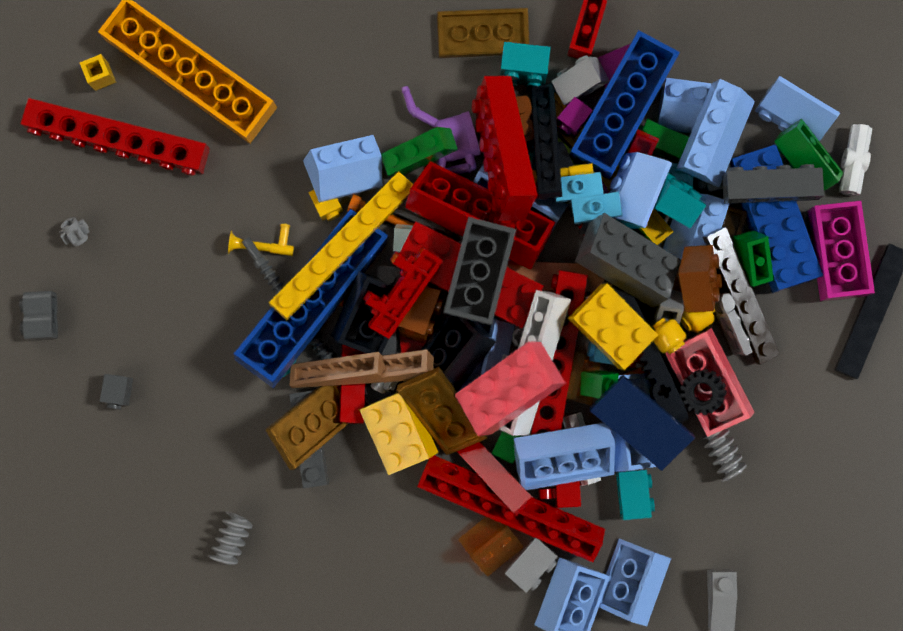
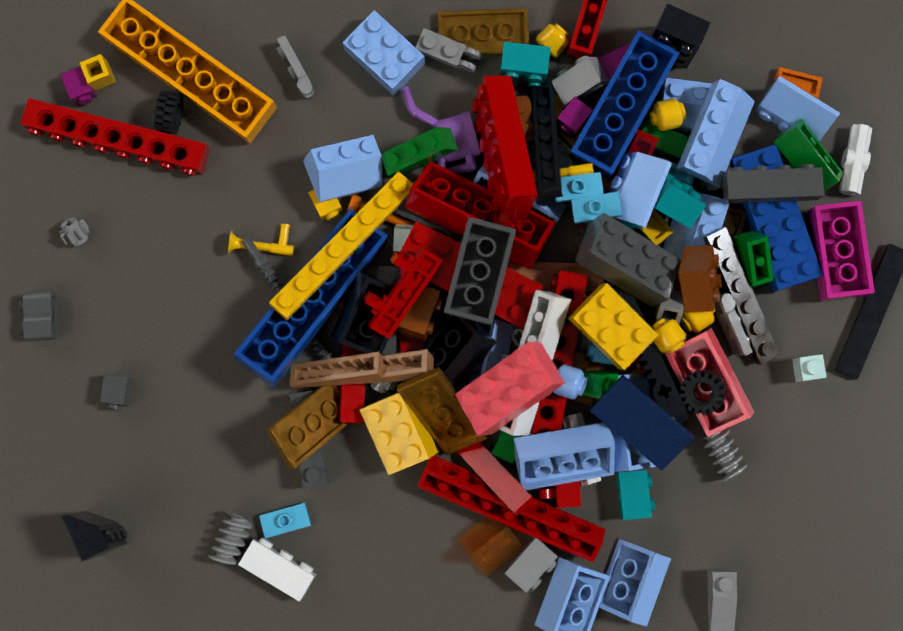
(77, 87): none -> magenta brick
(94, 534): none -> black slope
(168, 112): none -> black tyre
(278, 568): none -> white brick
(285, 520): none -> medium azure plate
(295, 68): none -> light grey hinge
(384, 53): none -> light blue brick
(446, 50): none -> light grey hinge
(555, 38): none -> yellow head
(574, 382): none -> light blue head
(668, 114): none -> yellow head
(681, 32): none -> black brick
(807, 82): none -> orange tile
(809, 368): none -> light aqua brick

